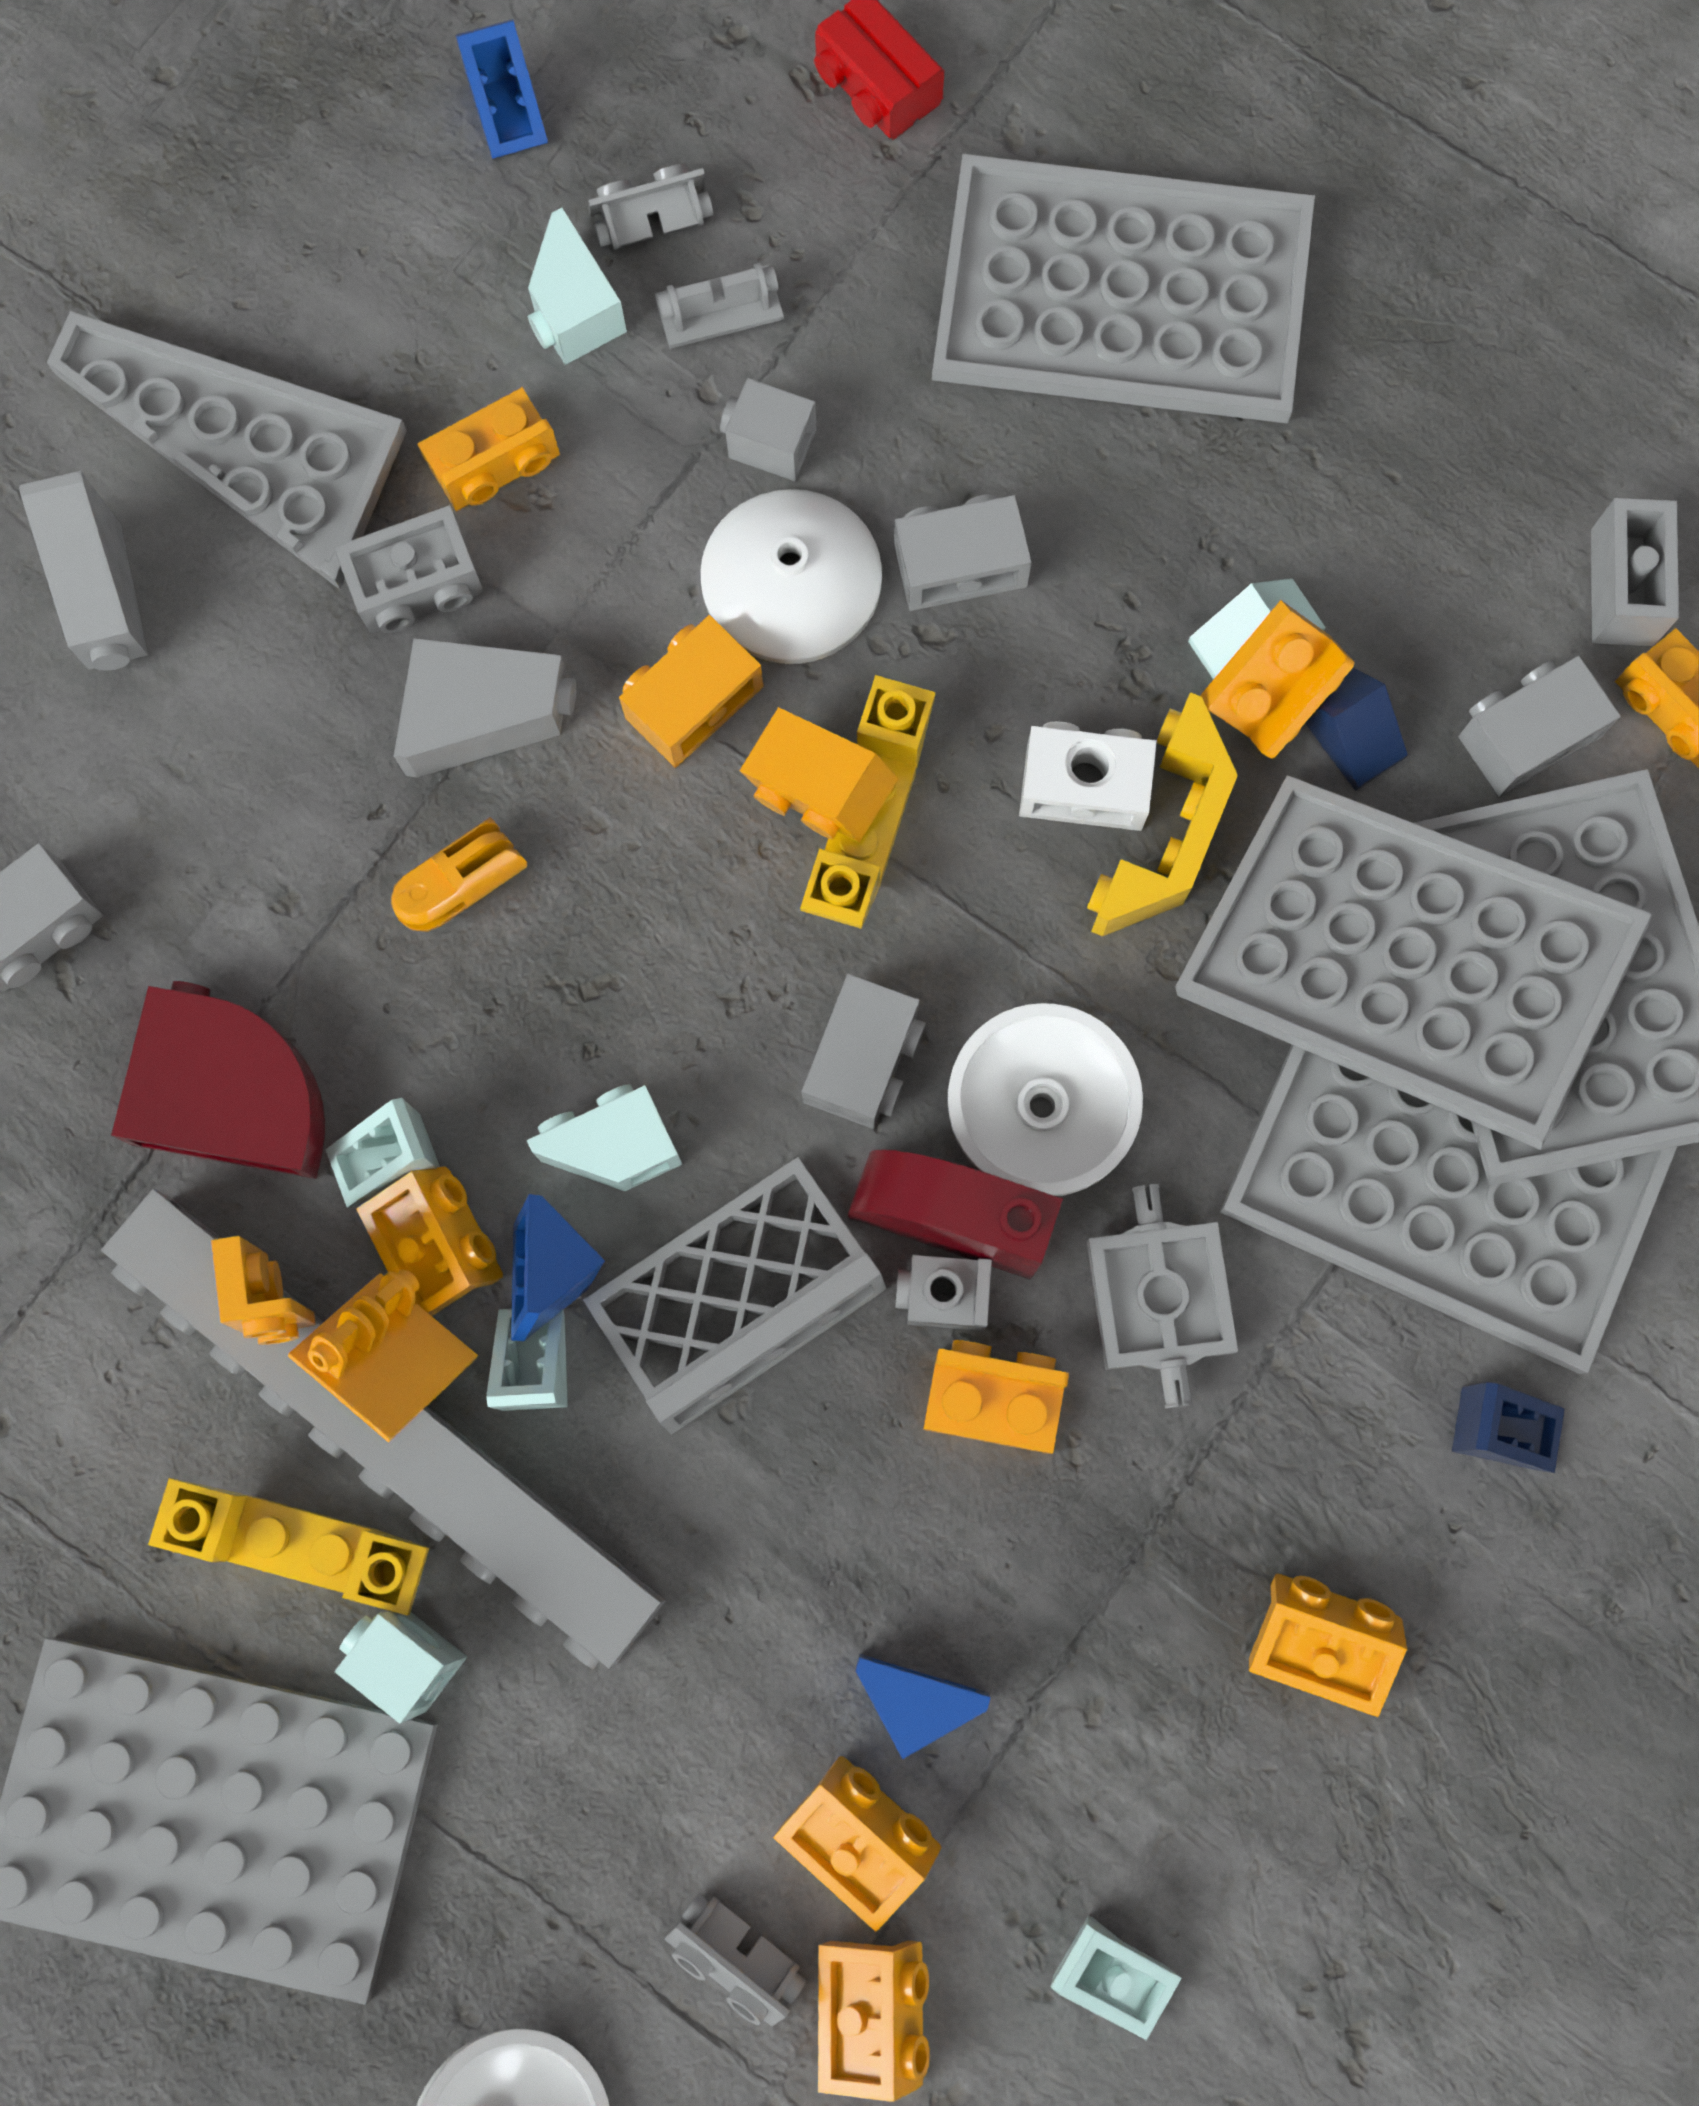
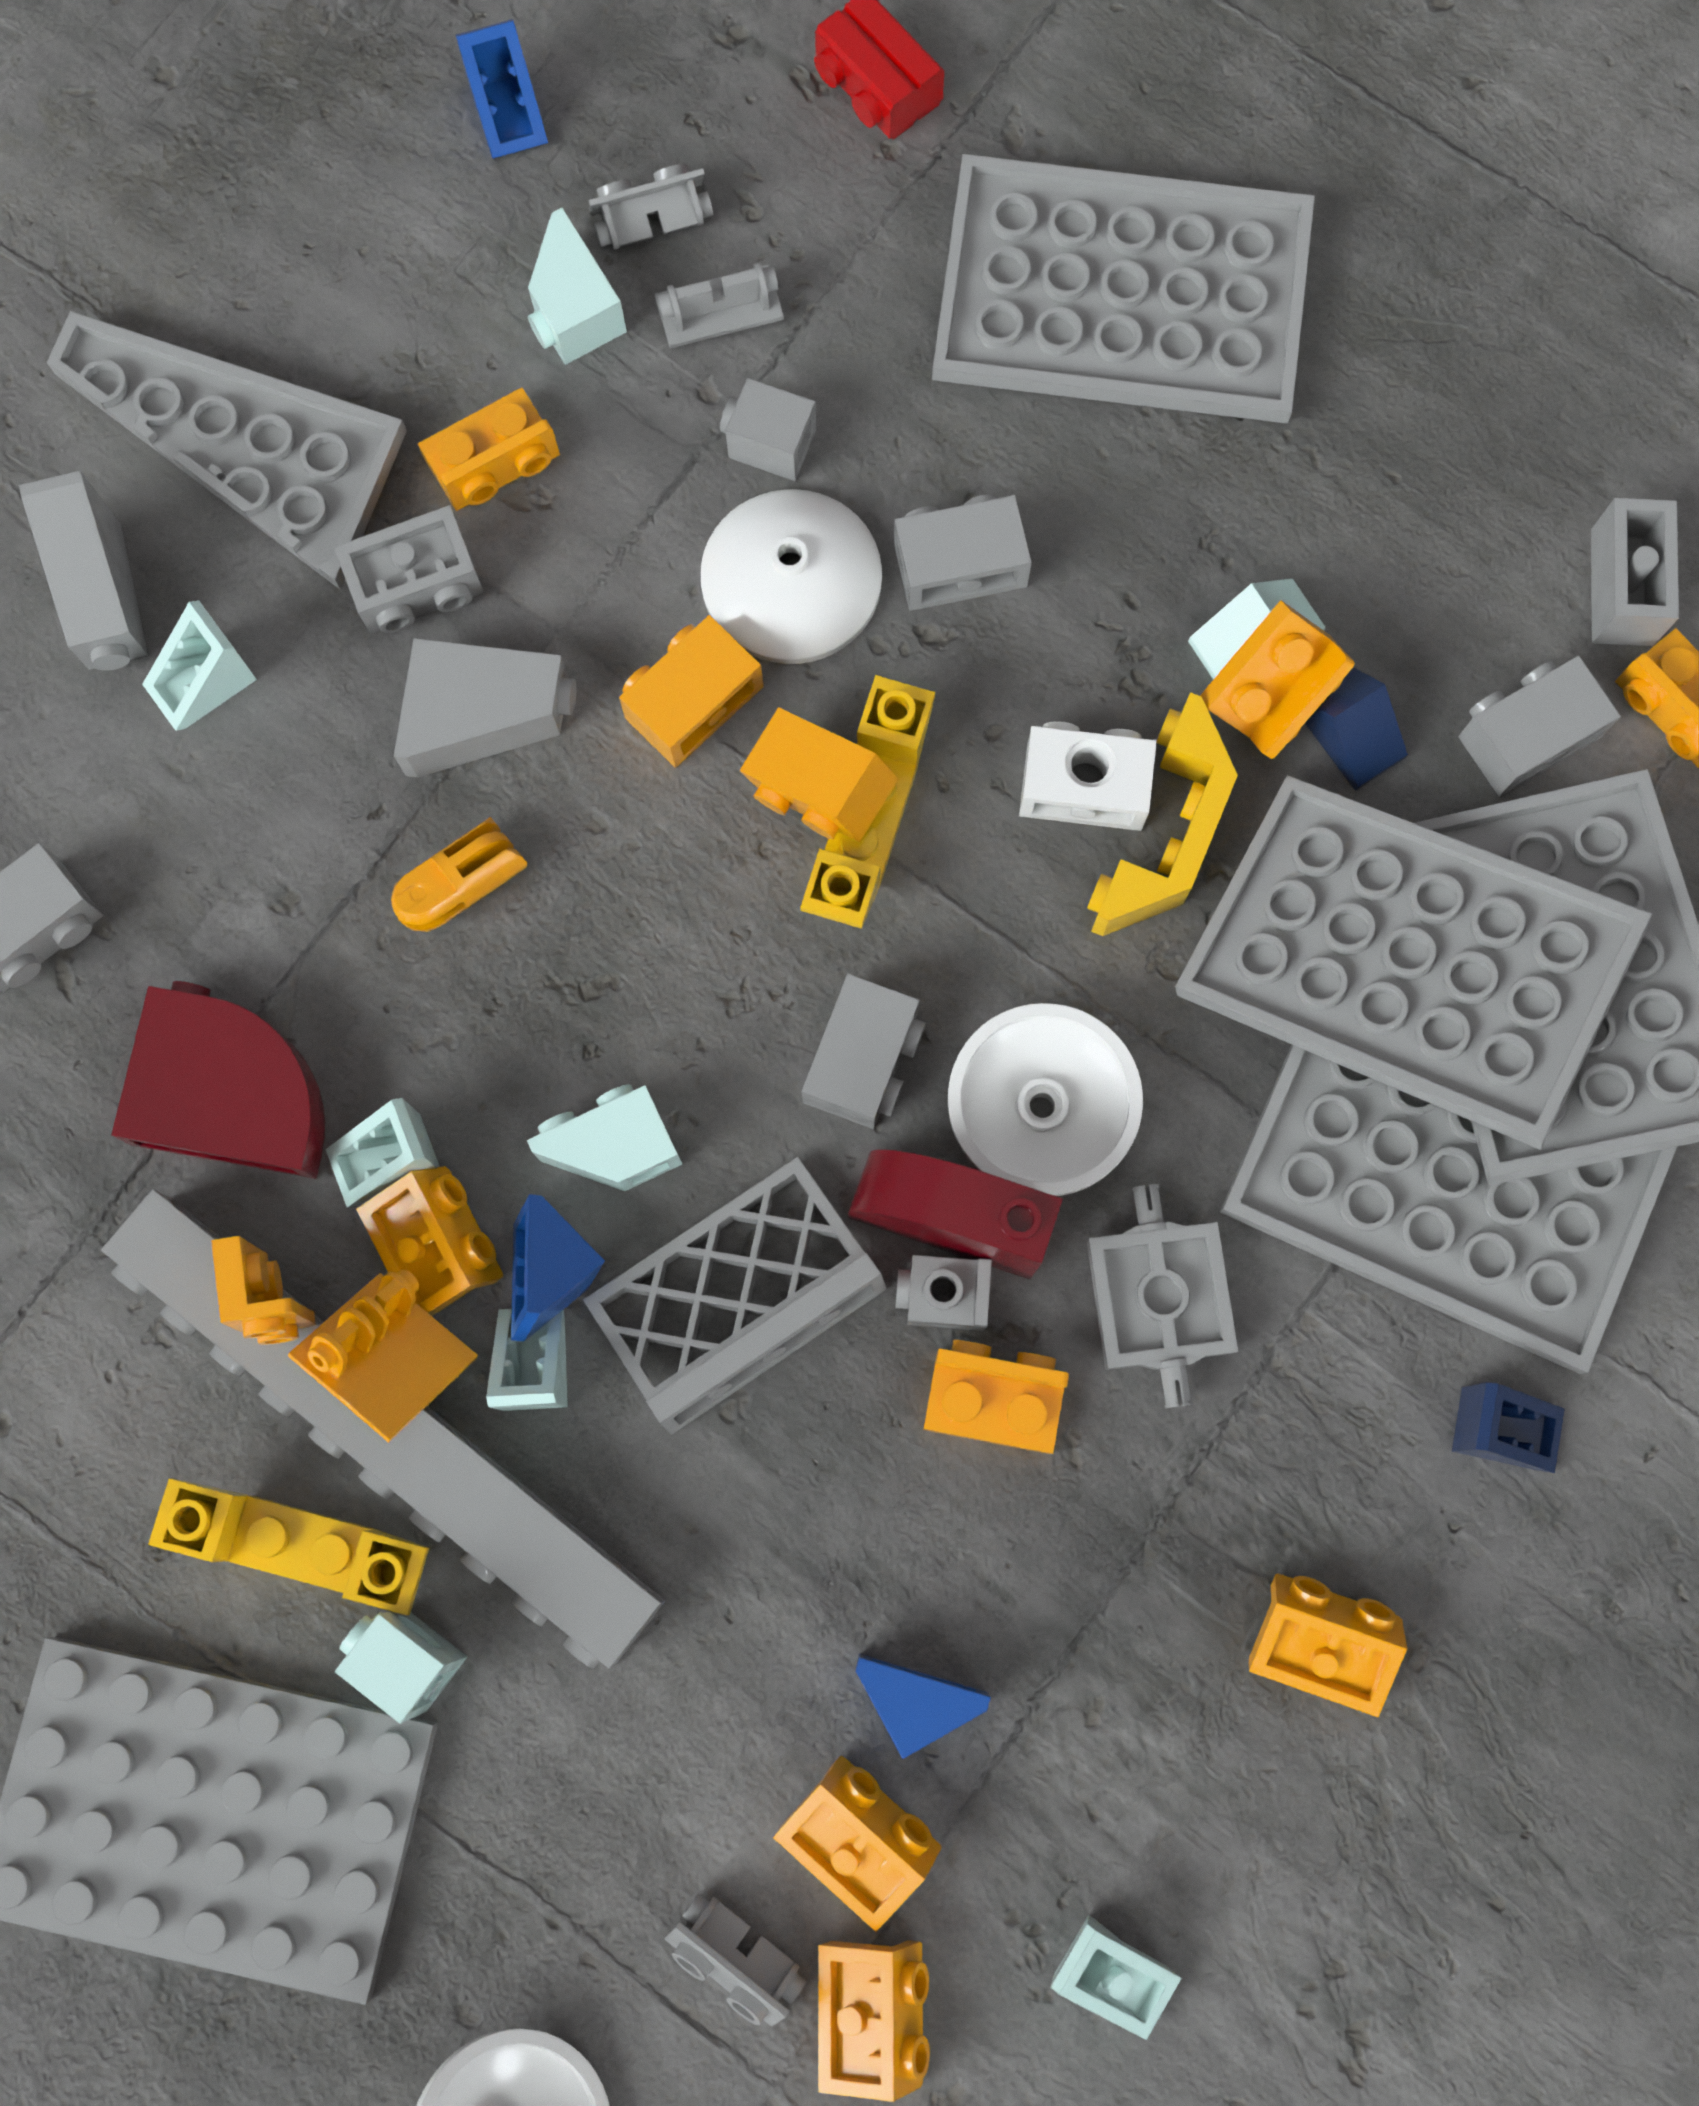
(195, 669): none -> light aqua slope

